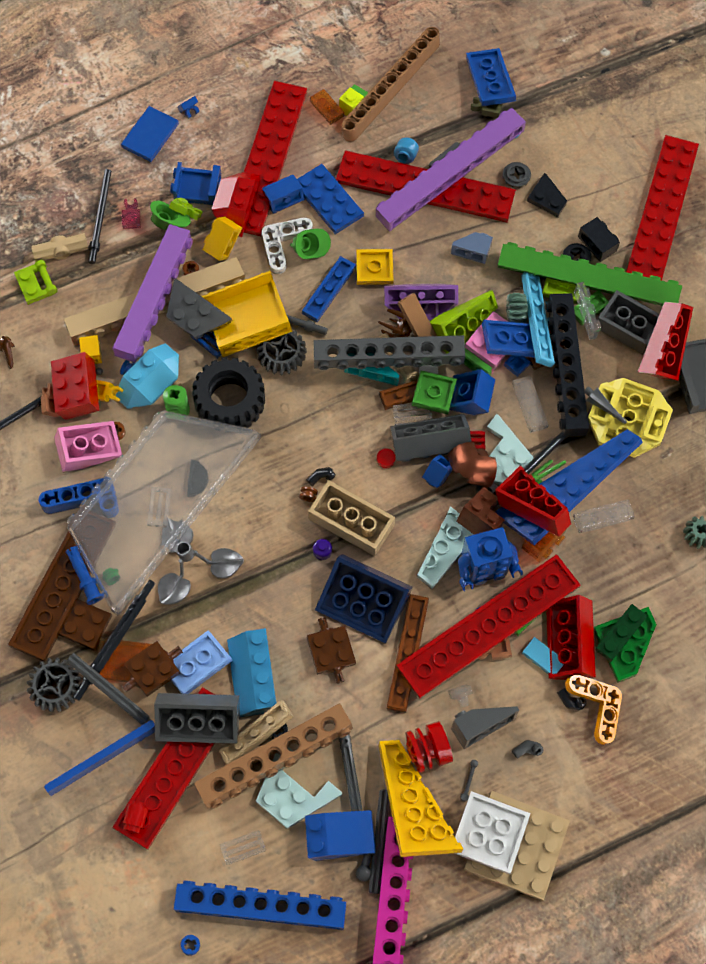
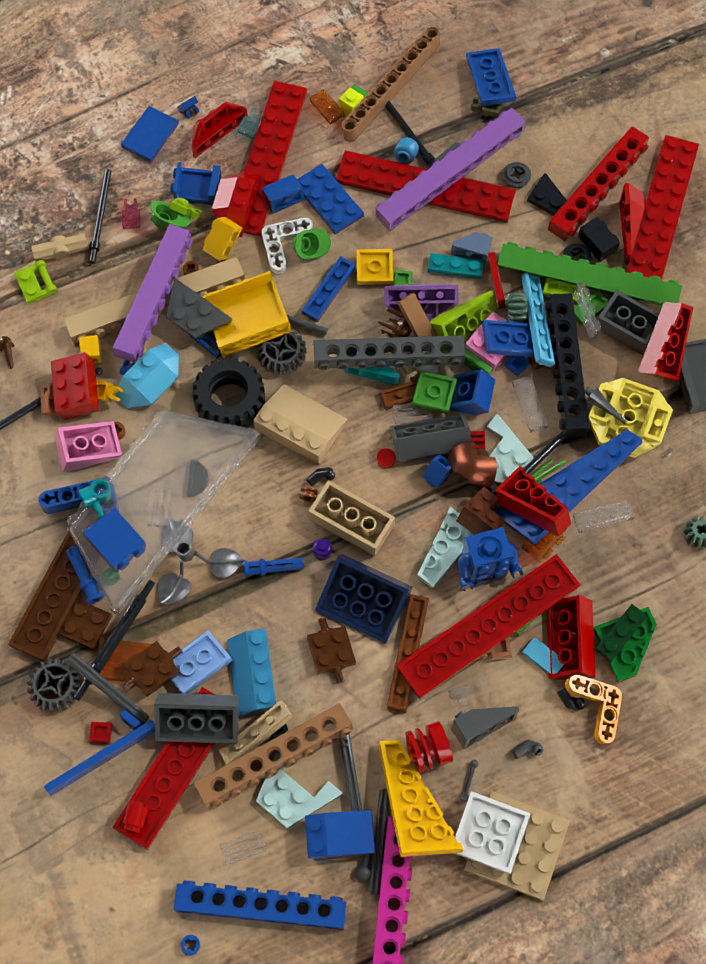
(92, 499): none -> teal piece
(100, 732): none -> red tile
(115, 540): none -> blue brick
(130, 720): none -> blue tile
(176, 400): bright green piece -> none
(216, 126): none -> red wedge
(250, 125): none -> clear light blue plate
(250, 567): none -> blue pin
(299, 423): none -> tan slope
(402, 277): none -> bright green tile
(428, 158): none -> black bar
(455, 266): none -> teal plate
(496, 279): none -> red tile
(626, 150): none -> red brick
(631, 210): none -> red wedge

